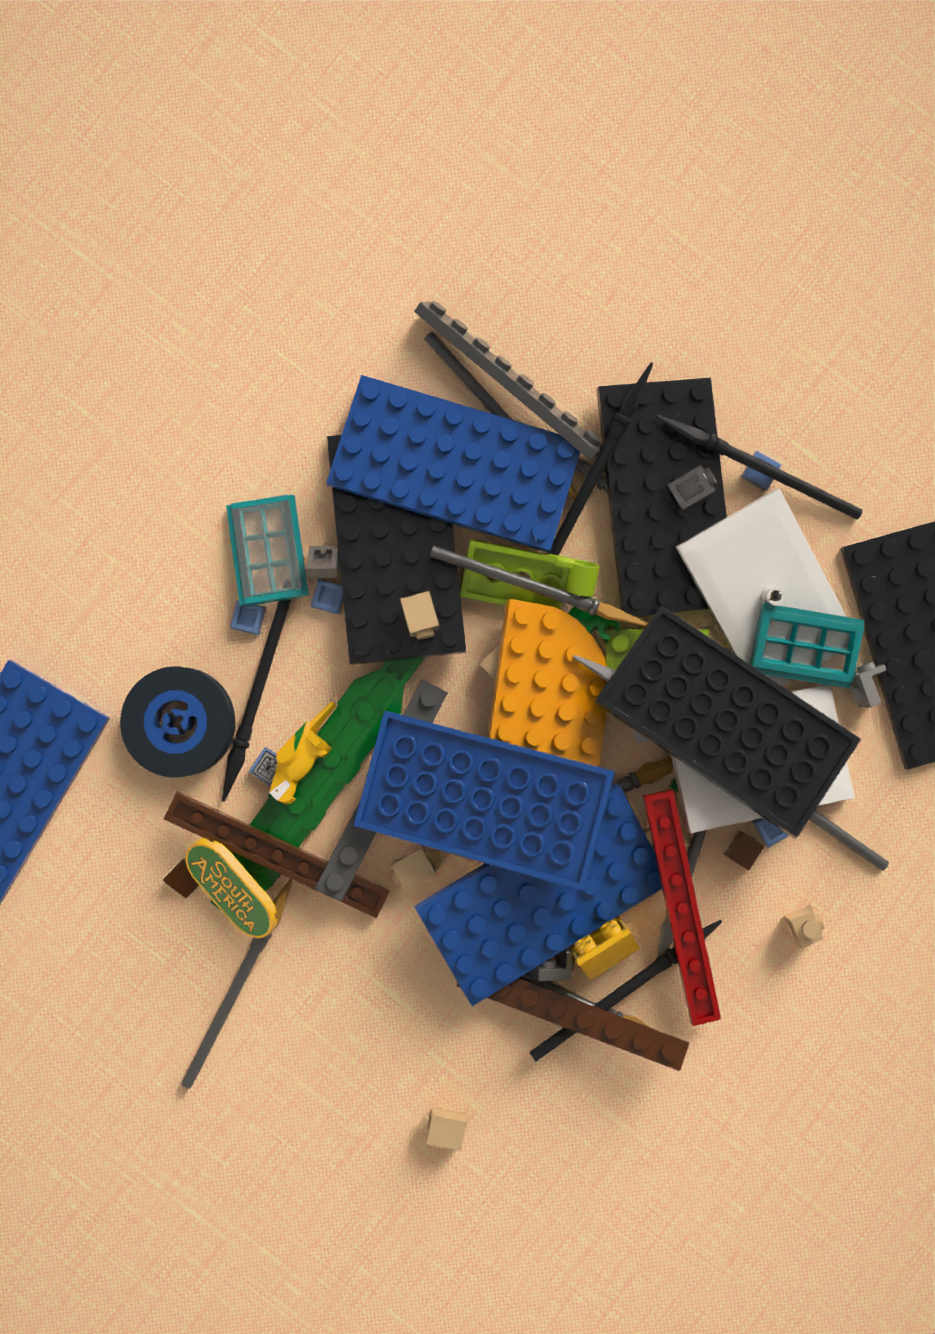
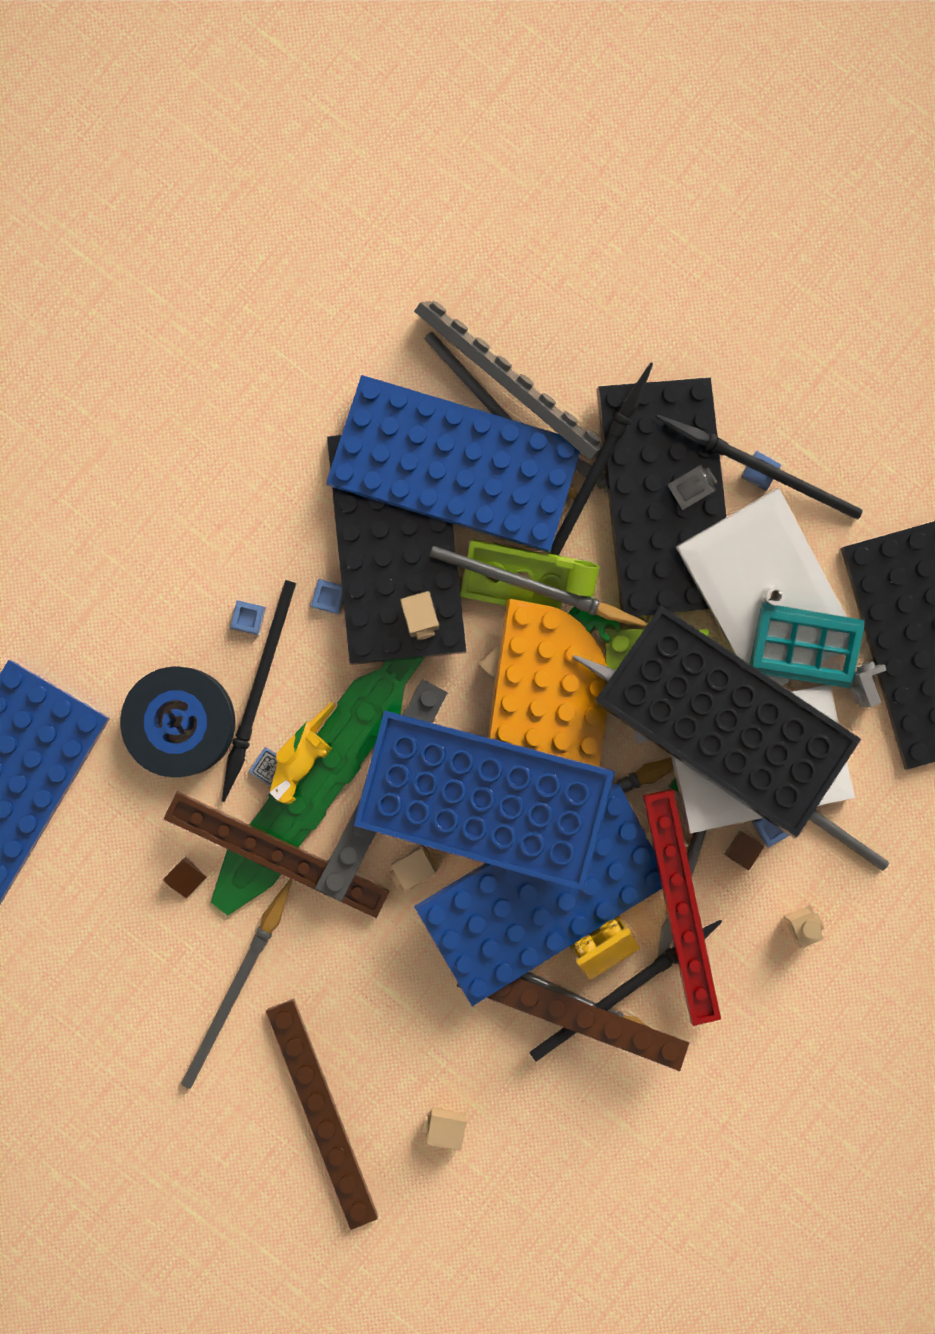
(231, 888): tile -> none
(267, 550): clear piece -> none
(322, 1114): none -> reddish brown plate
(323, 562): flat silver bracket -> none
(556, 969): flat silver bracket -> none

